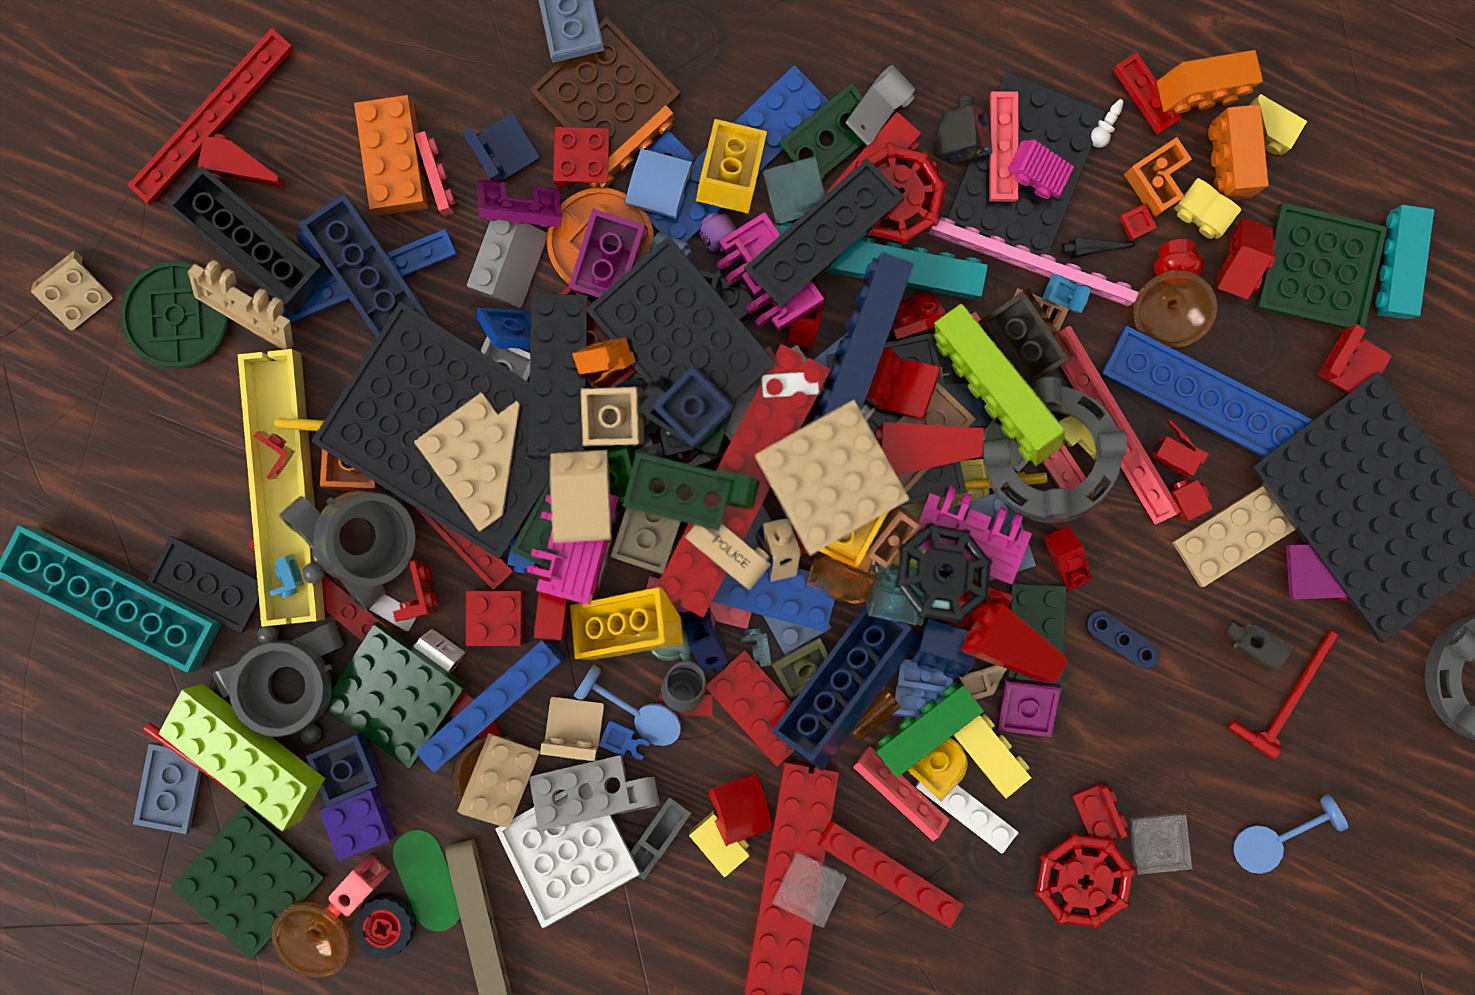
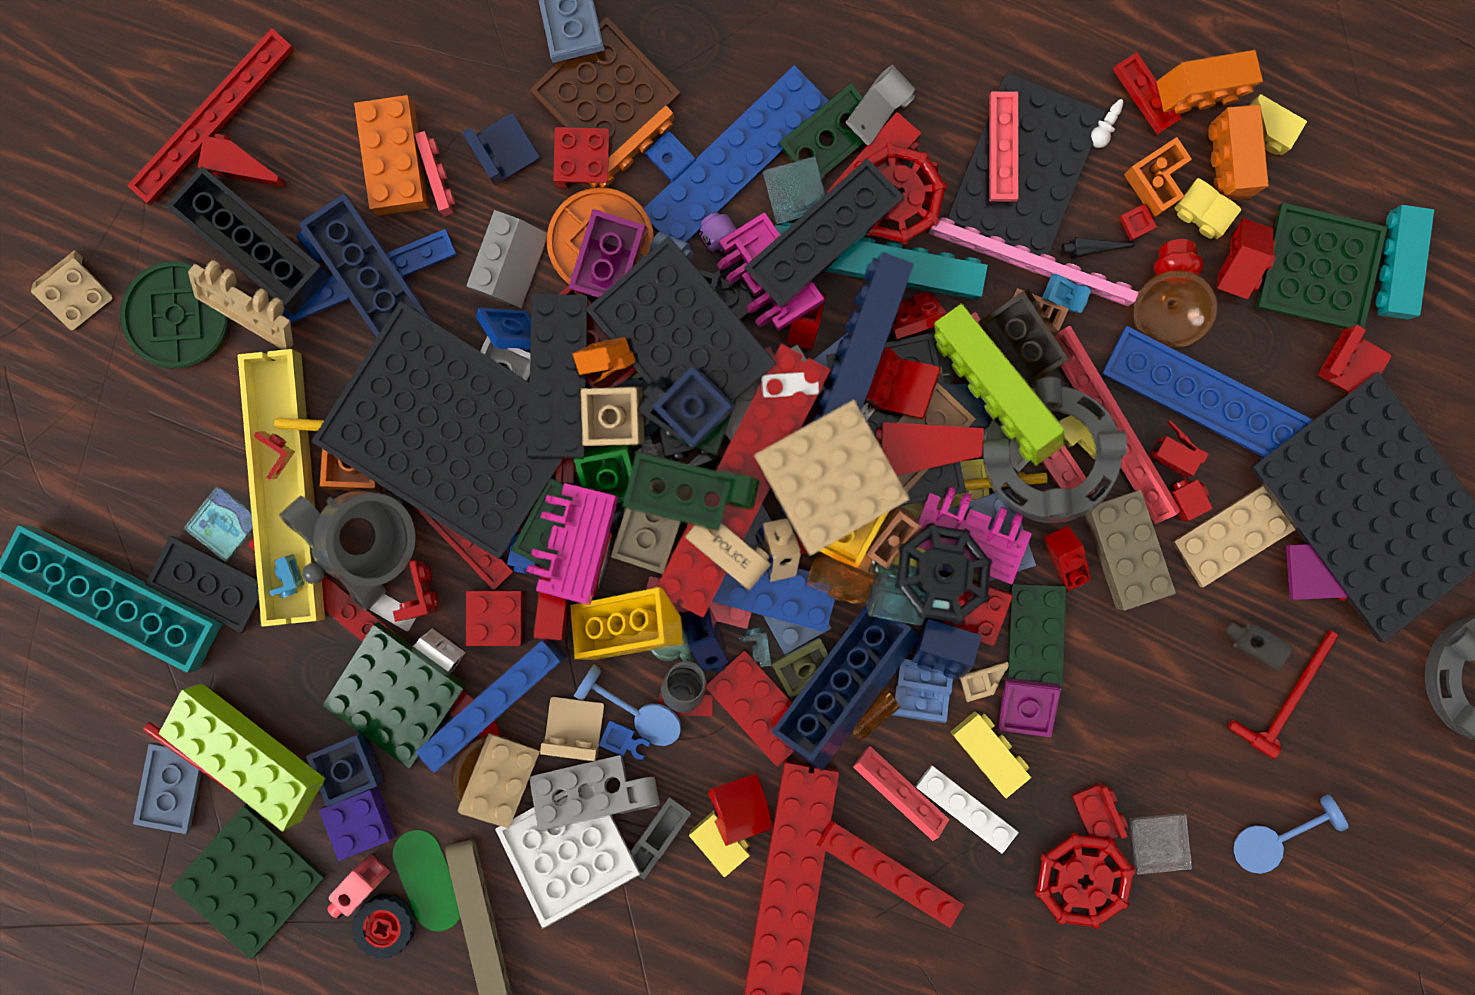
(221, 524): none -> clear light blue tile
(250, 682): dark grey piece -> none
(310, 940): clear orange dish -> none
(474, 456): tan wing -> none
(542, 208): magenta plate -> none
(580, 496): tan slope -> none
(658, 183): medium blue slope -> none
(731, 166): yellow slope -> none
(809, 889): clear plate -> none
(928, 729): green brick -> none
(941, 768): yellow tile -> none
(963, 133): clear smoke torso -> none
(1012, 644): red slope -> none
(1040, 169): dark pink brick -> none
(1111, 634): dark blue plate -> none
(1129, 551): none -> dark tan brick

